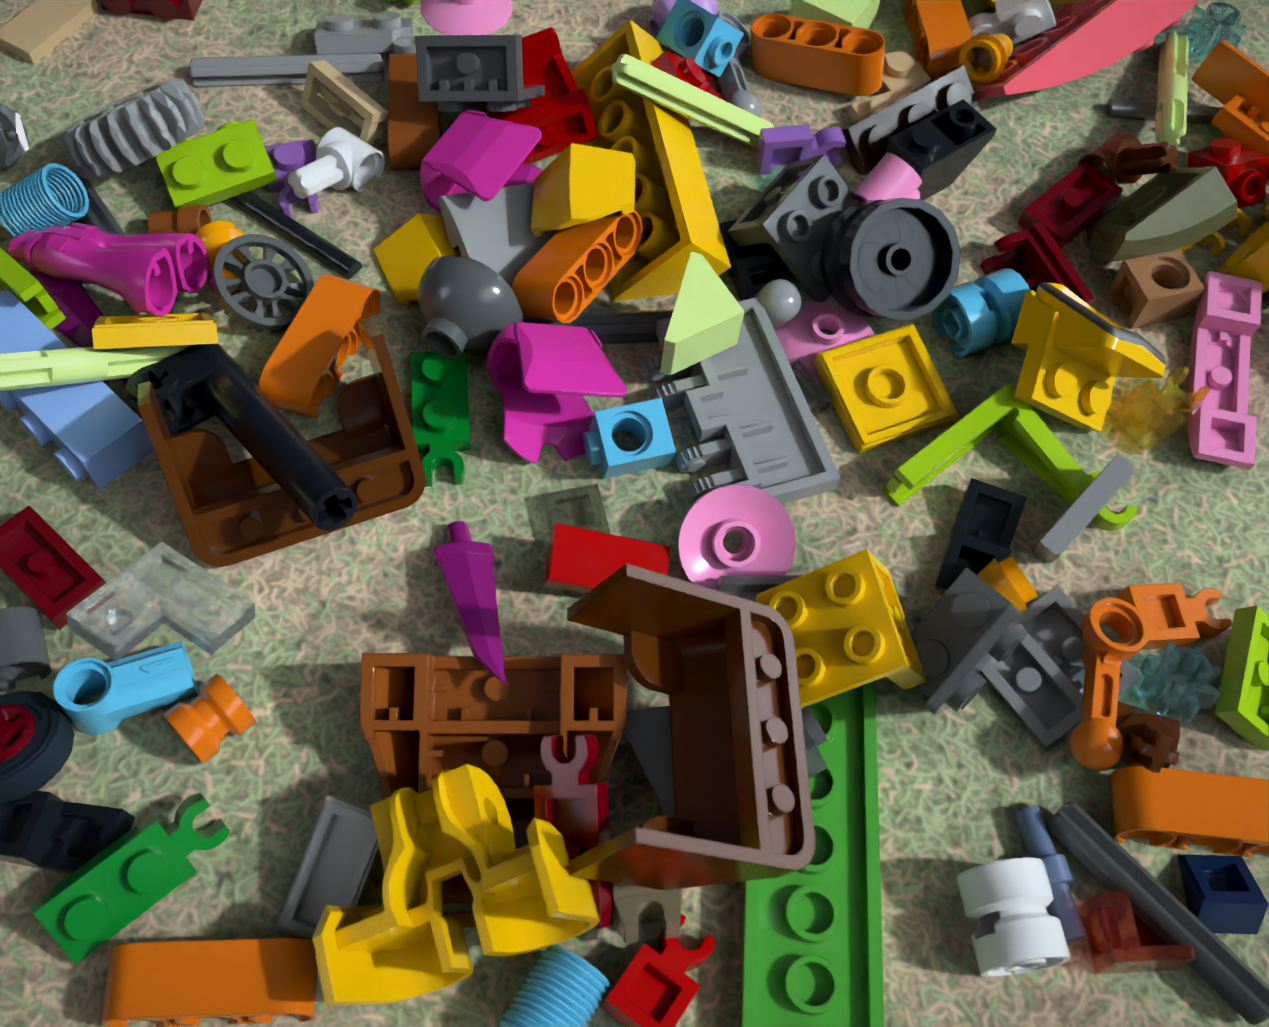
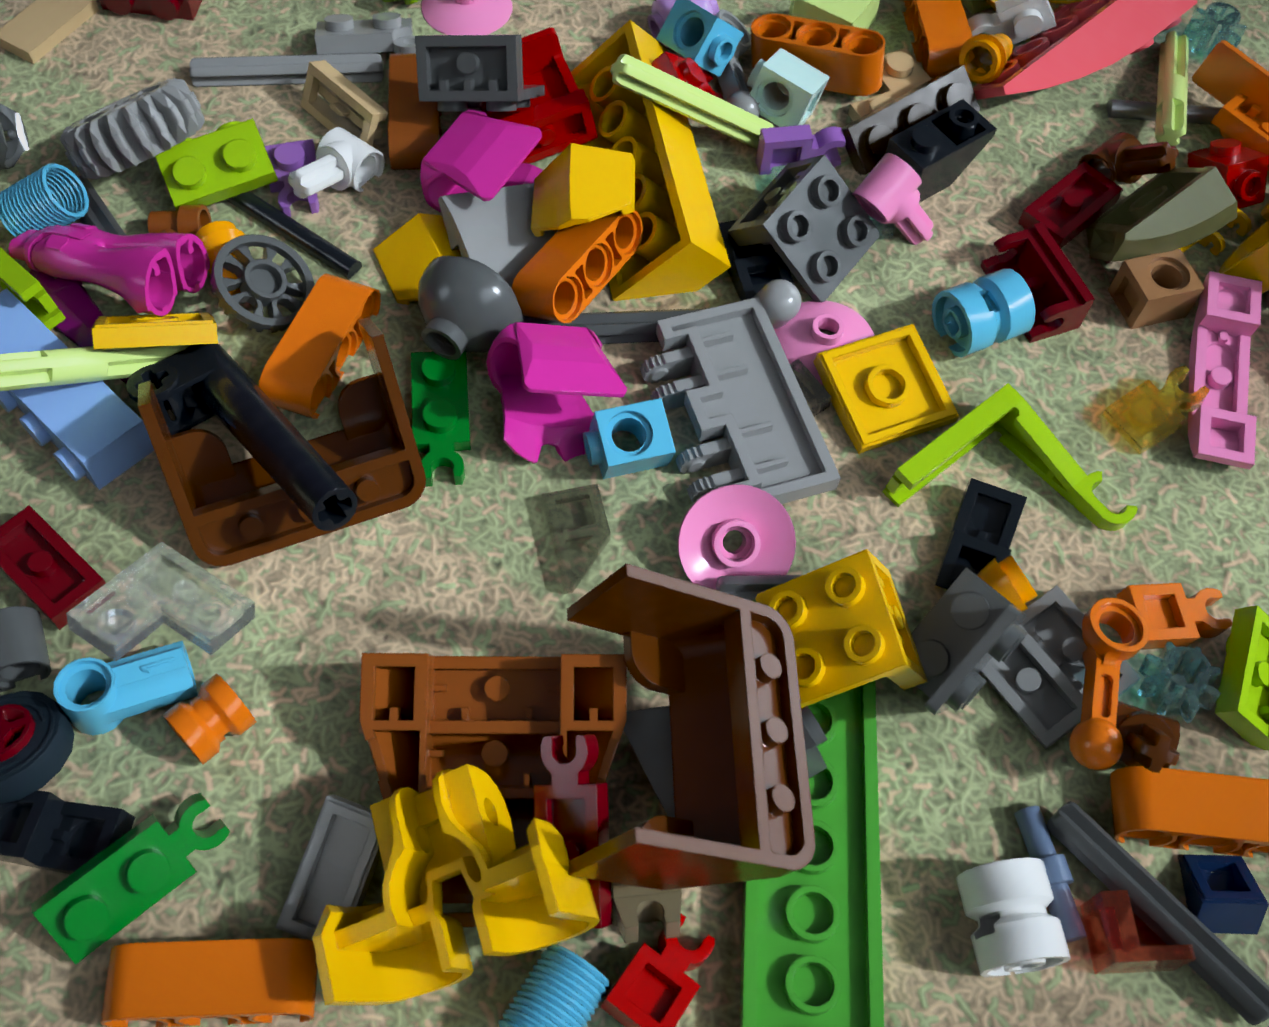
(472, 589): magenta bar -> none
(584, 558): red tile -> none
(703, 318): yellowish green slope -> none
(801, 80): none -> light aqua brick
(891, 258): black wheel -> none
(1076, 356): yellow piece -> none
(1084, 509): light grey tile -> none

